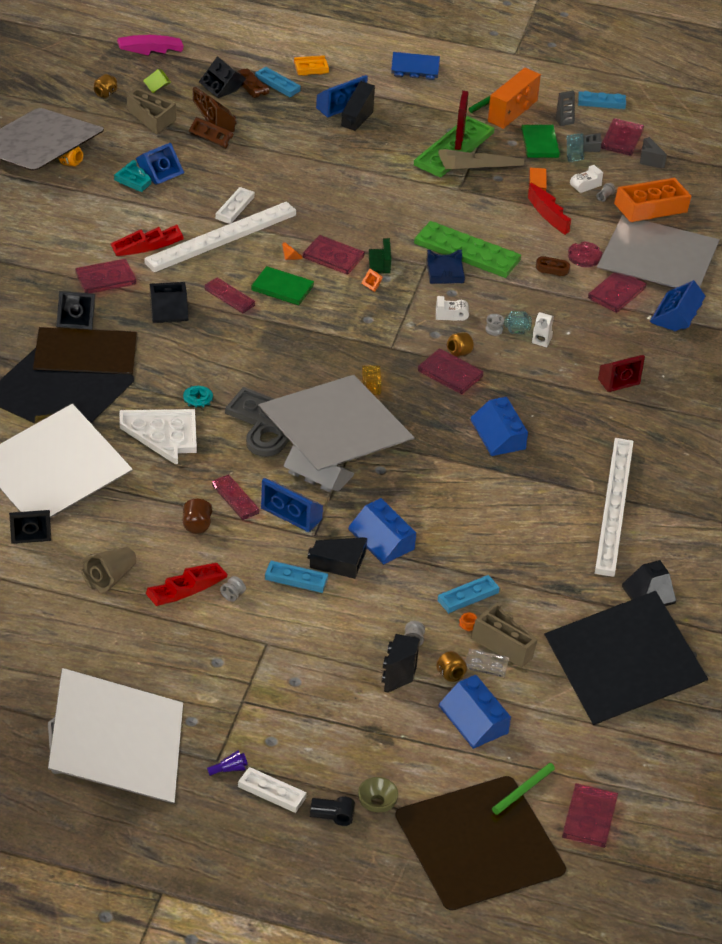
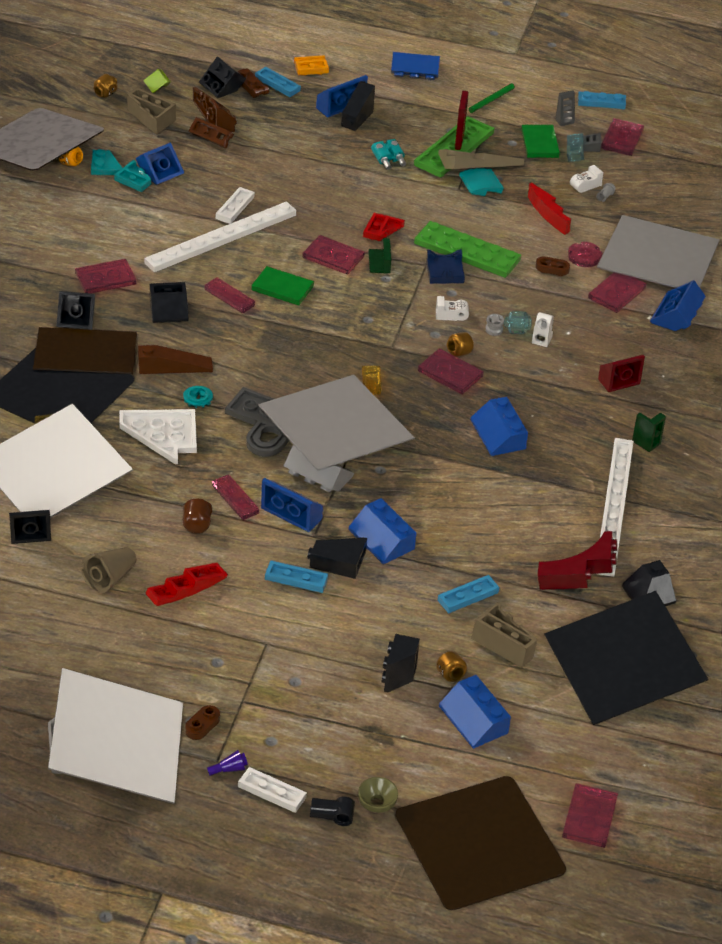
(104, 163): none -> teal wing
(143, 242): red slope -> none
(146, 43): dark pink slope -> none
(164, 360): none -> reddish brown wedge
(205, 721): none -> reddish brown plate
(233, 588): light grey wheel -> none
(290, 253): orange slope -> none
(372, 280): orange slope -> none
(382, 226): none -> red wing
(387, 152): none -> teal piece
(416, 630): light grey wheel -> none
(467, 621): orange plate -> none
(480, 181): none -> teal slope
(487, 663): clear plate -> none
(514, 97): orange brick -> none
(517, 793): bright green bar -> none
(538, 177): orange tile -> none
(578, 569): none -> dark red arch
(648, 431): none -> dark green panel
(652, 154): dark grey slope -> none
(652, 199): orange brick -> none

